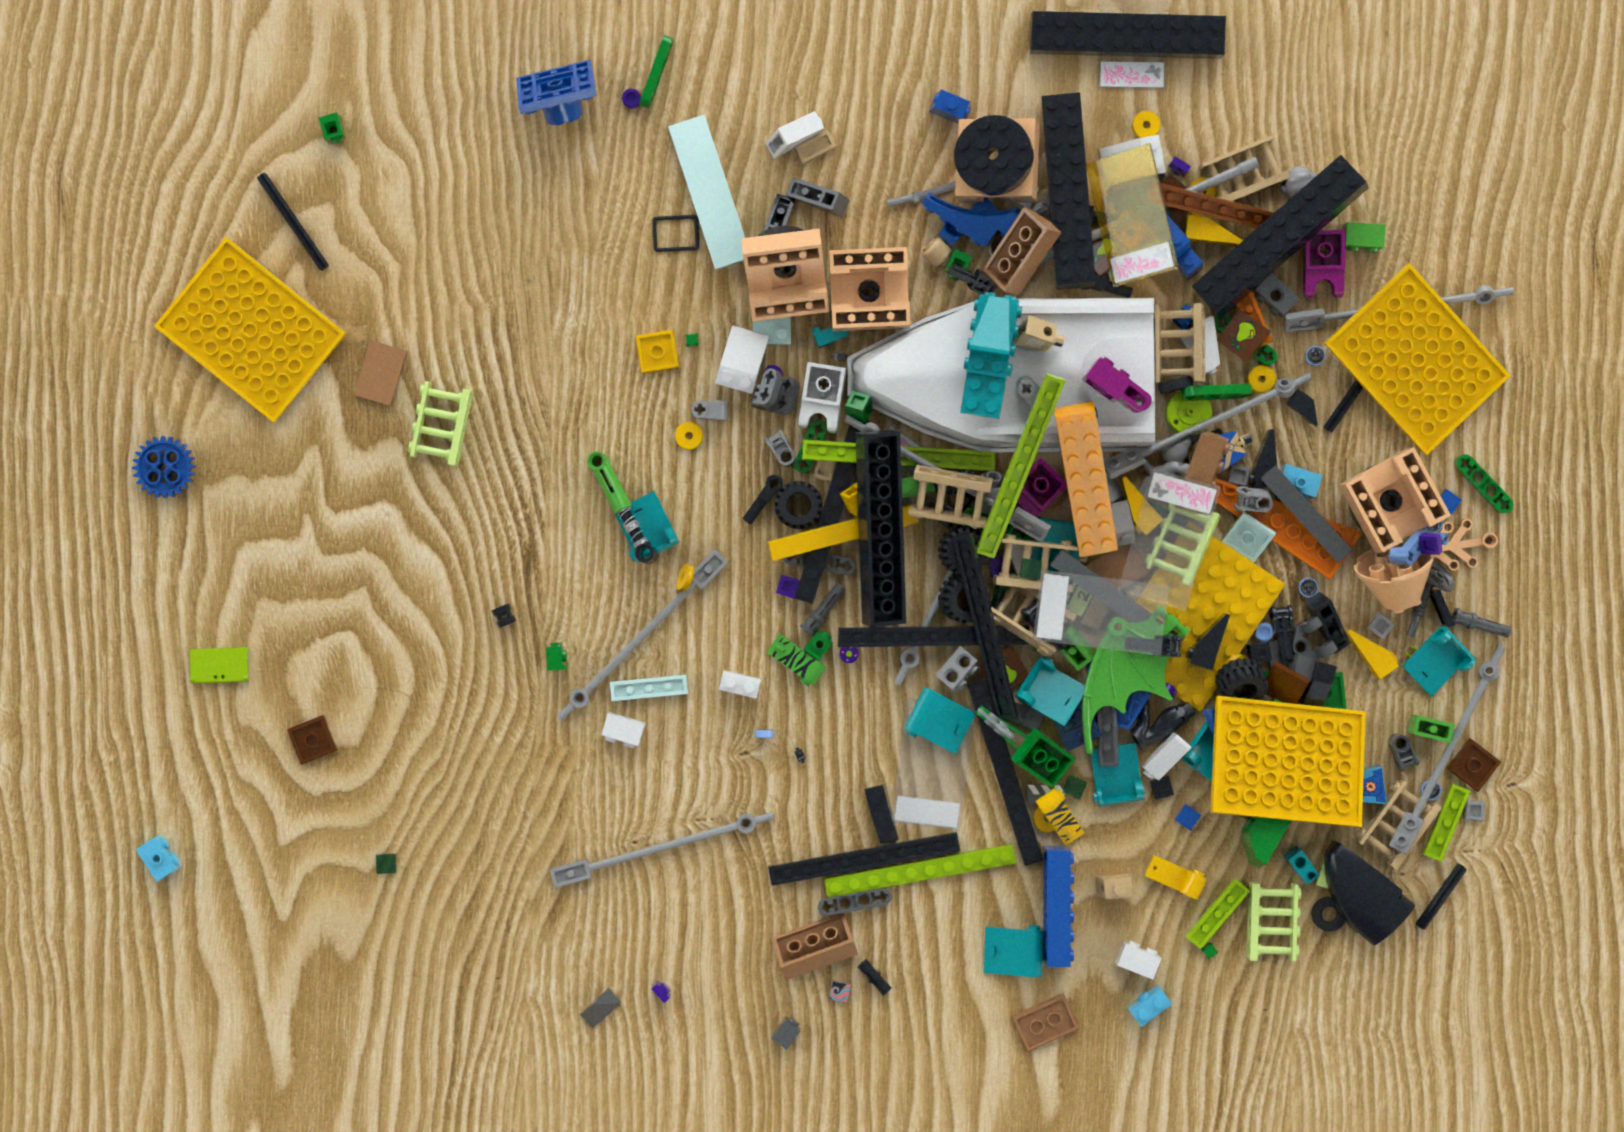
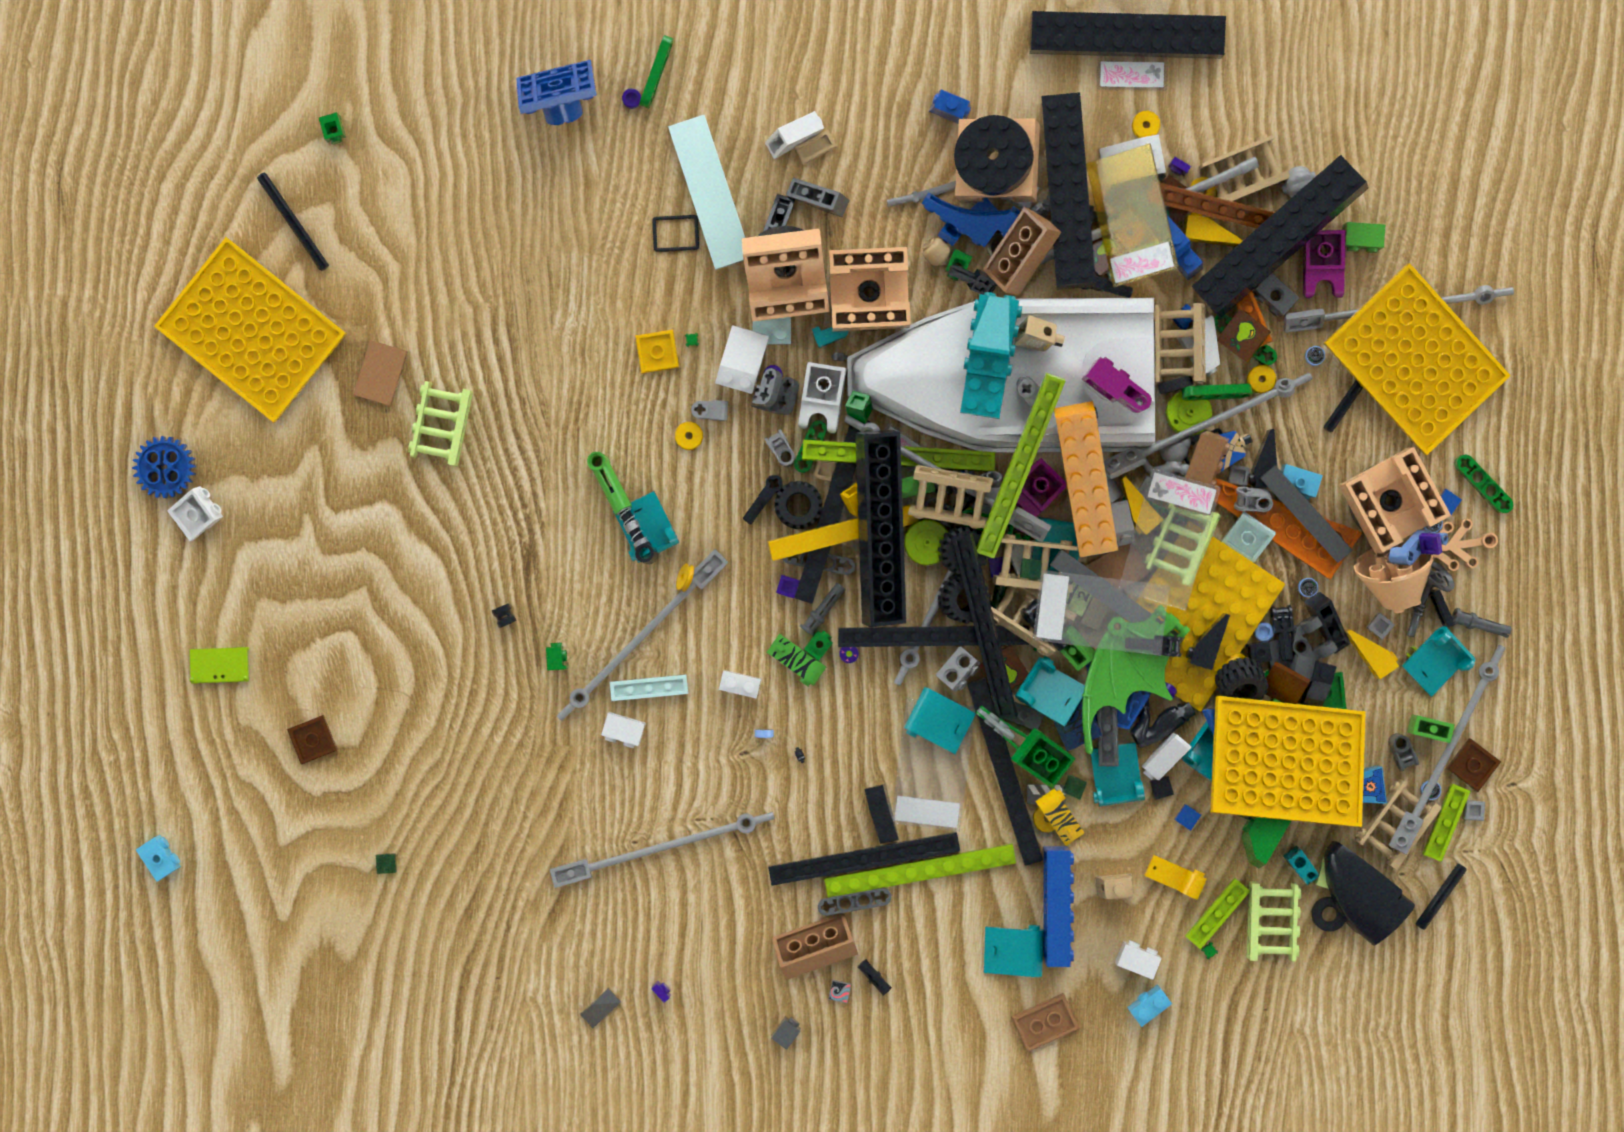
(195, 512): none -> white plate
(923, 540): none -> lime wheel
(1304, 406): black slope -> none

